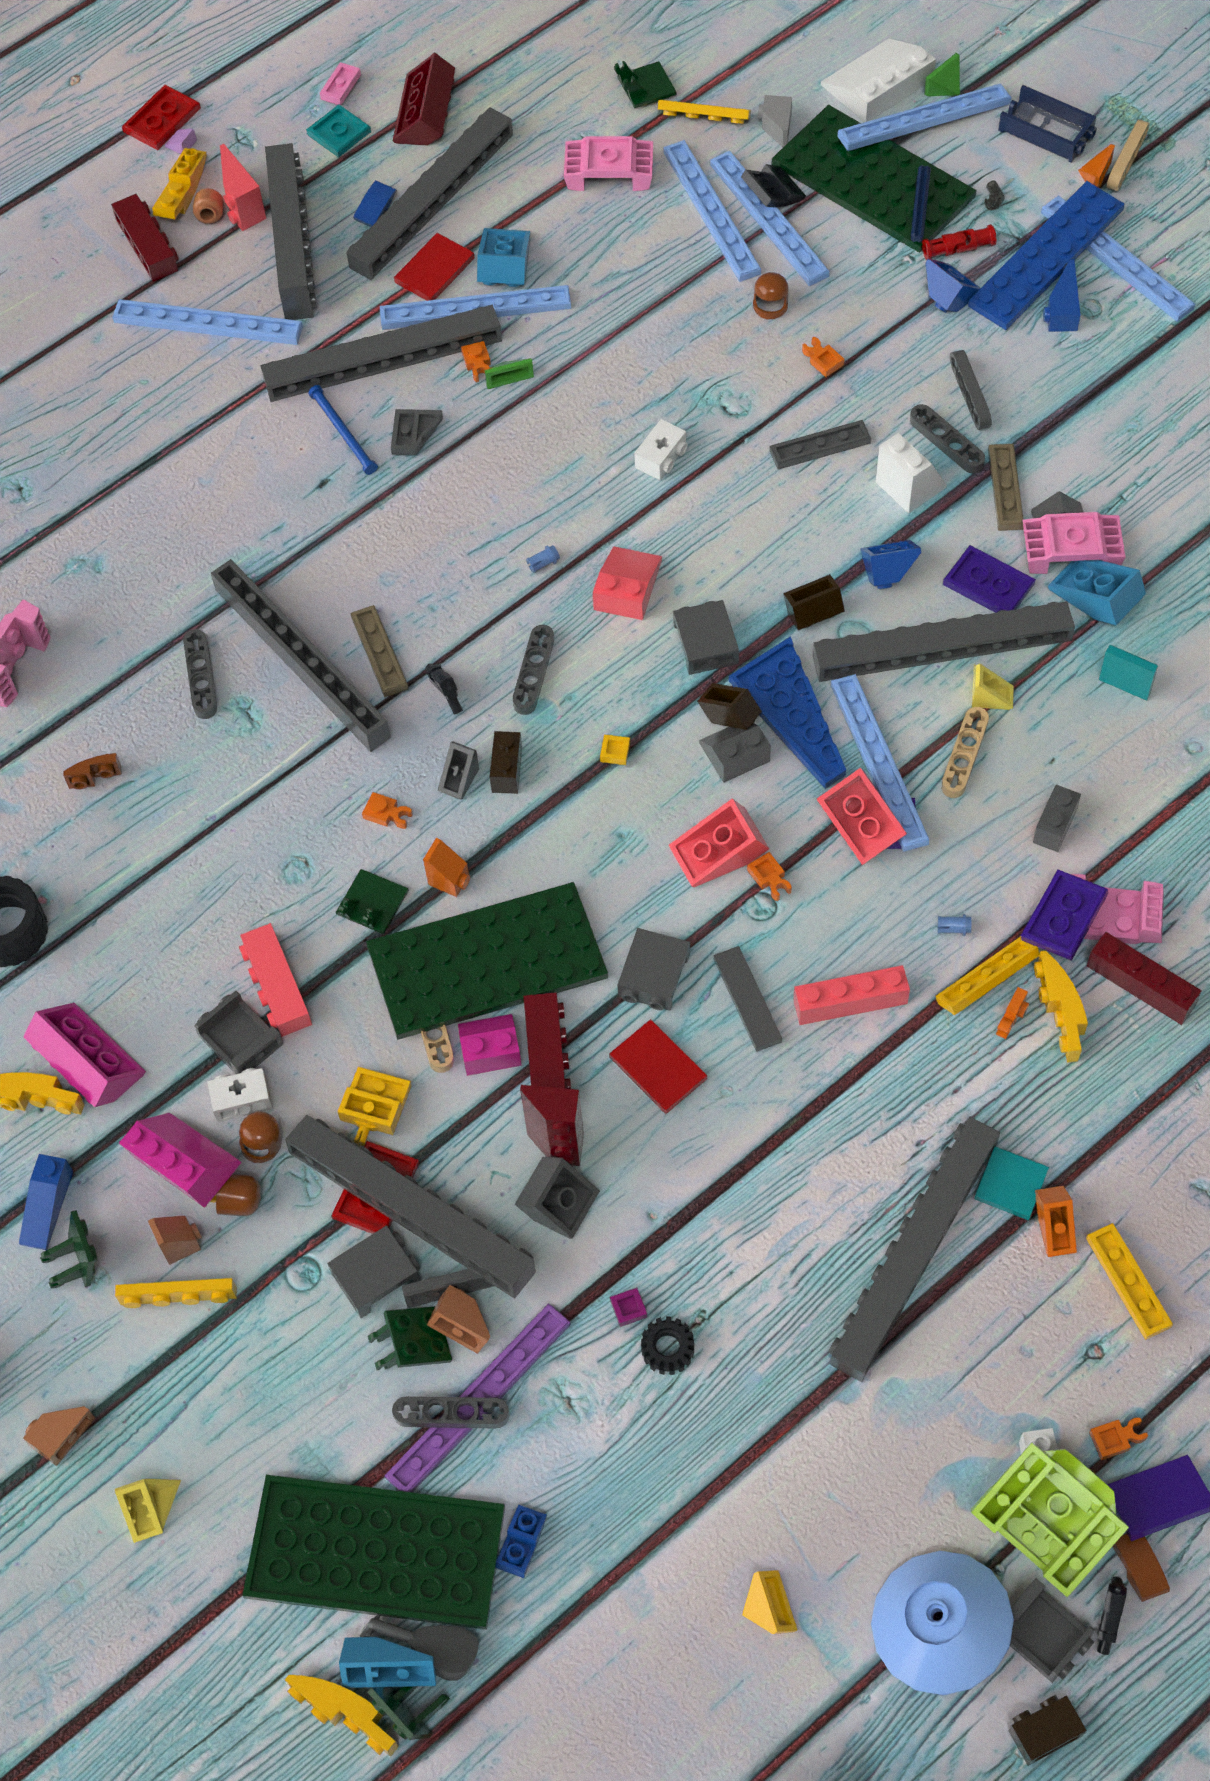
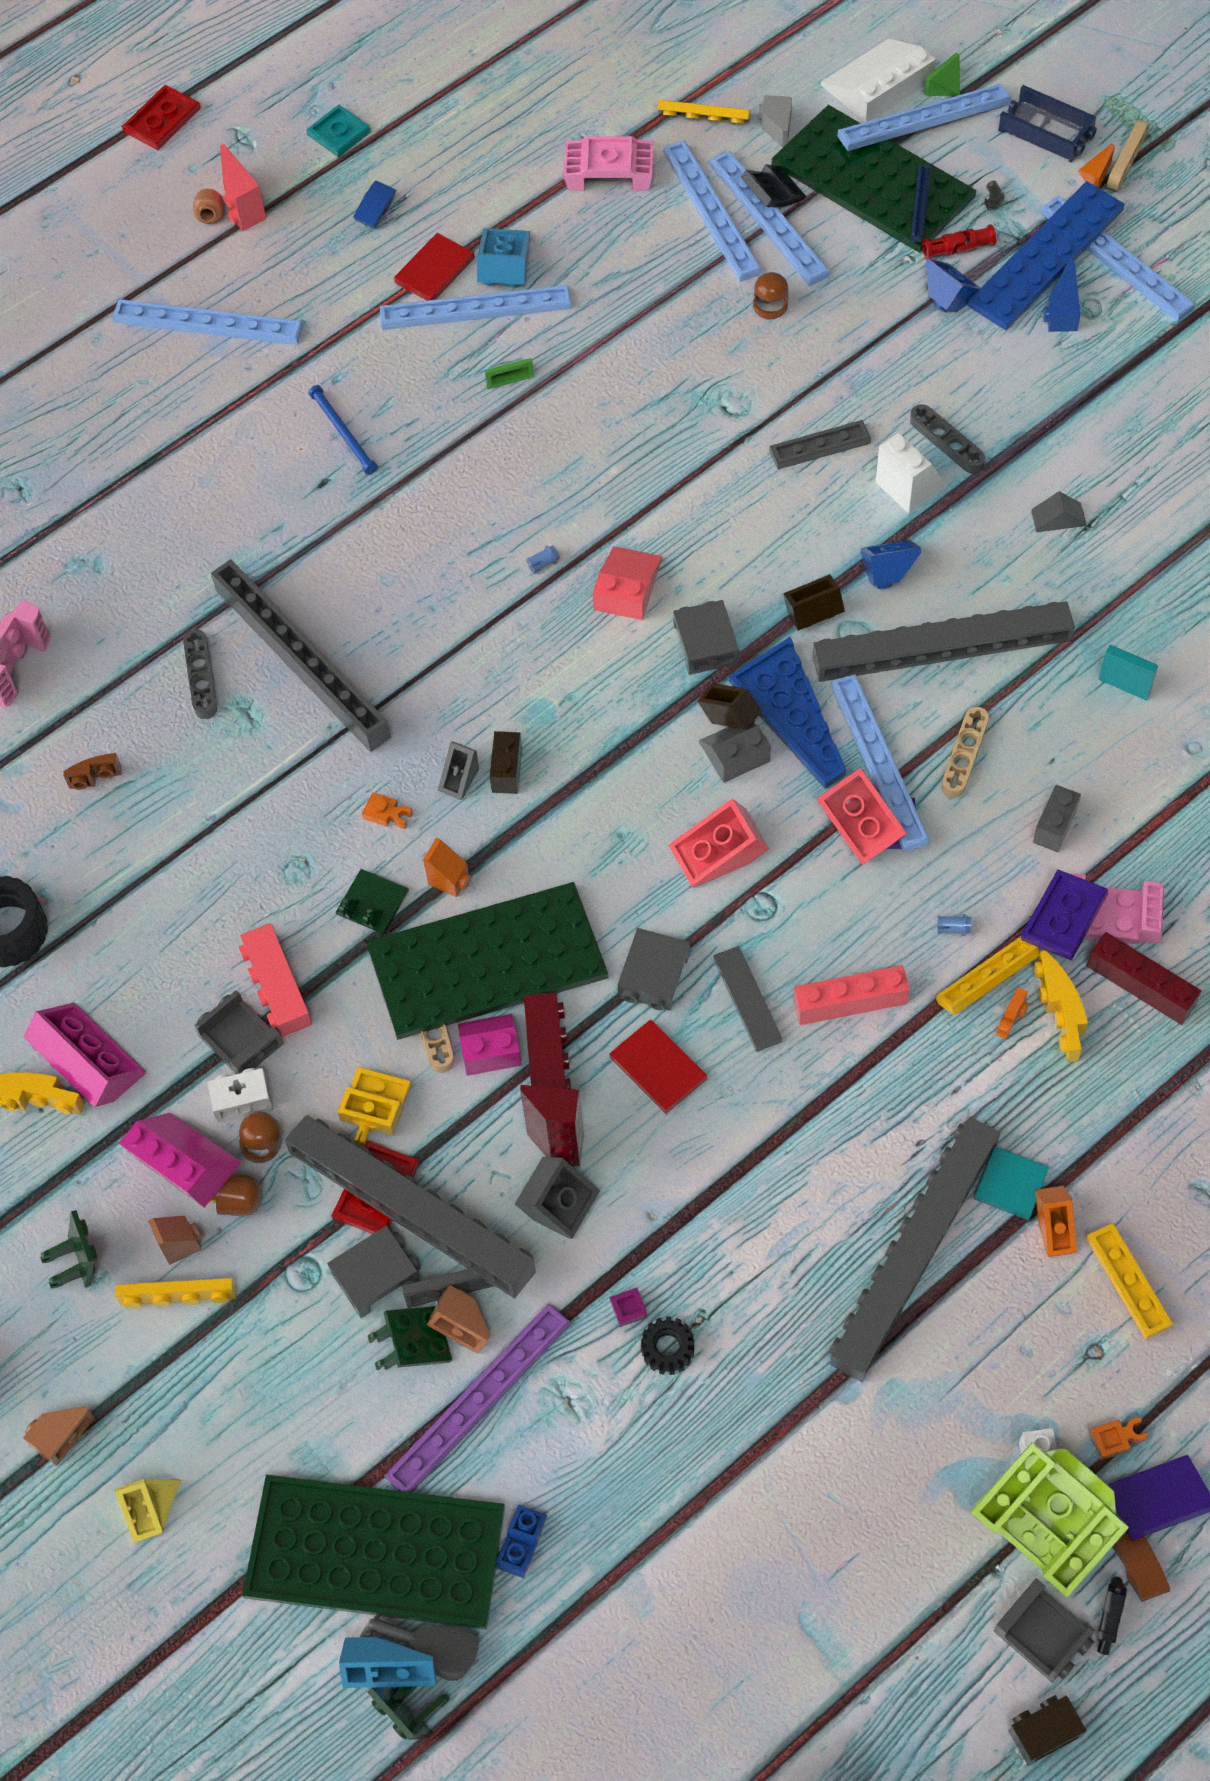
(44, 1200): blue slope -> none
(145, 238): dark red brick -> none
(181, 139): lavender slope -> none
(182, 184): yellow slope -> none
(290, 232): dark grey brick -> none
(334, 1702): yellow slope -> none
(340, 83): bright pink plate -> none
(379, 651): dark tan tile -> none
(380, 353): dark grey brick -> none
(413, 429): dark grey wing -> none
(424, 102): dark red slope -> none
(429, 193): dark grey brick -> none
(445, 685): black piece -> none
(451, 1406): dark grey beam -> none
(476, 358): orange plate -> none
(533, 669): dark grey beam -> none
(615, 749): yellow plate -> none
(645, 83): dark green plate -> none
(660, 449): white brick -> none
(767, 873): orange plate -> none
(768, 1603): yellow slope -> none
(824, 359): orange plate -> none
(948, 1652): light blue dish -> none
(970, 389): dark grey beam -> none
(988, 581): dark purple tile -> none
(991, 690): light yellow slope -> none
(1005, 487): dark tan tile -> none
(1072, 539): bright pink plate -> none
(1100, 589): dark azure slope -> none

